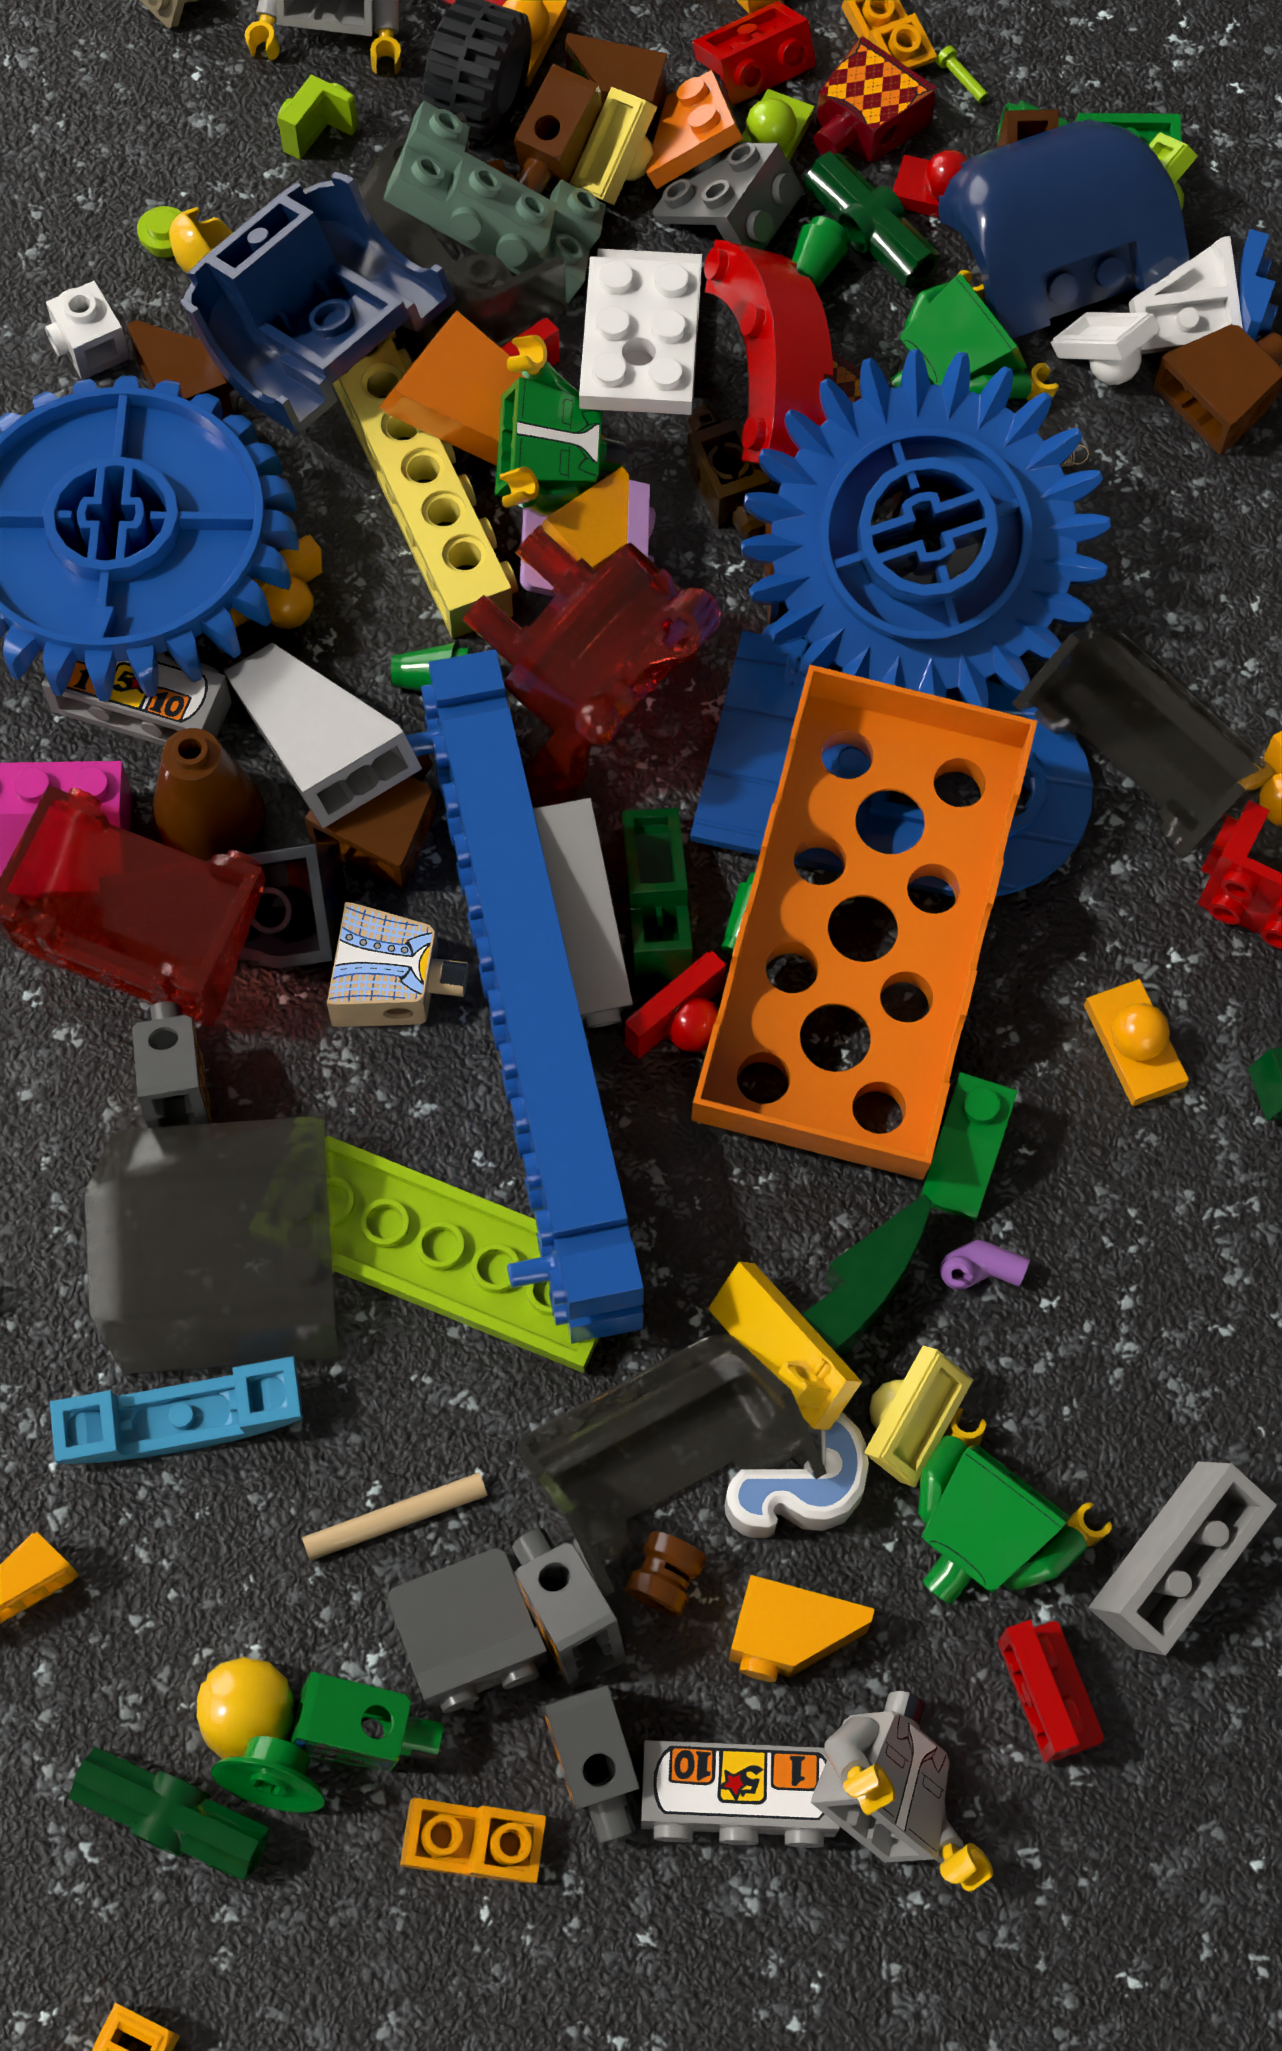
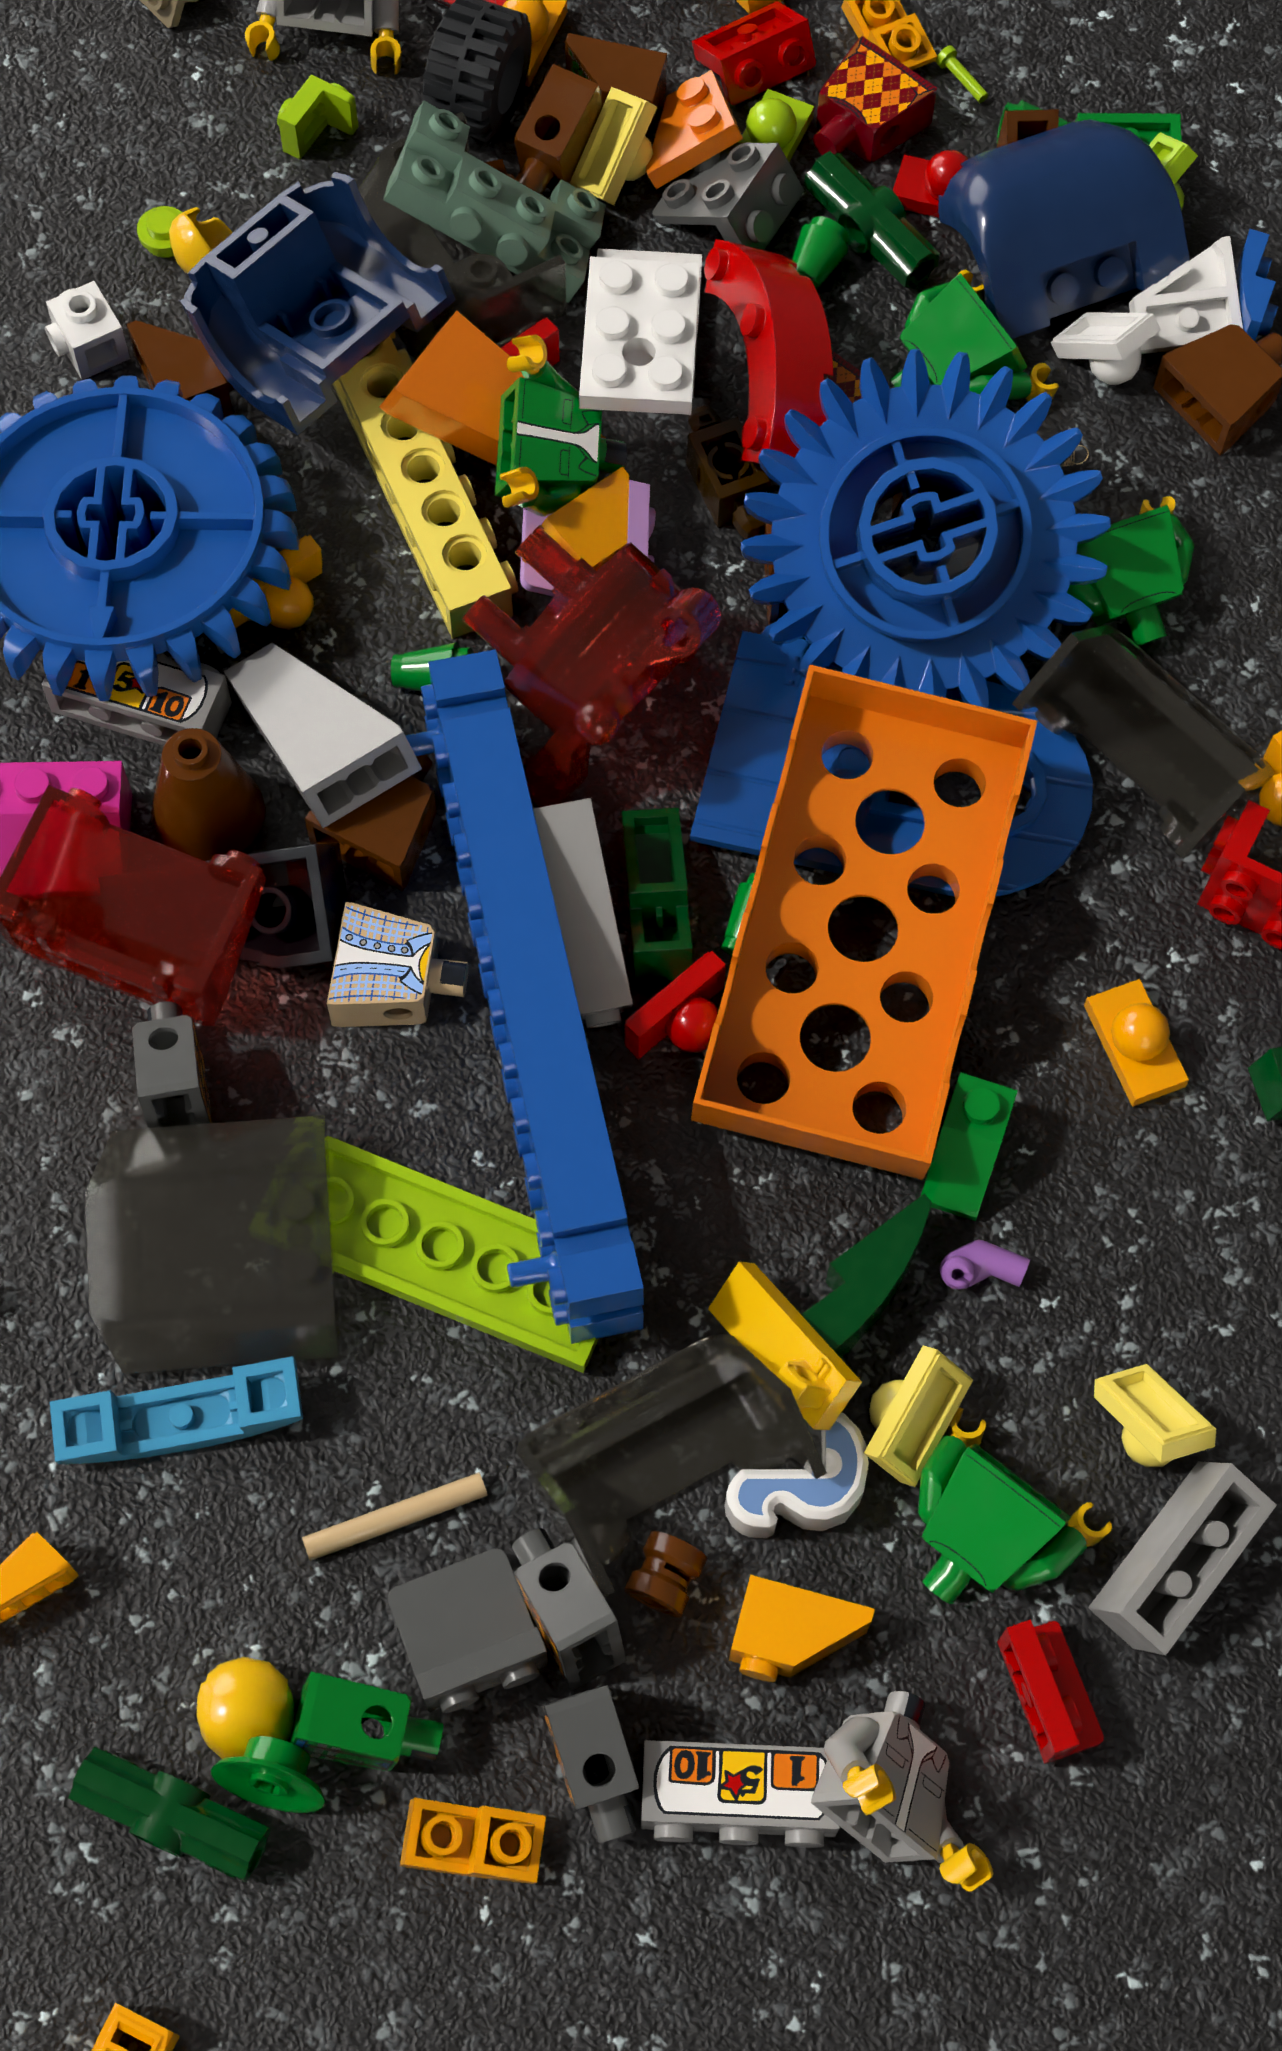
(1146, 568): none -> green torso
(1154, 1417): none -> light yellow tile

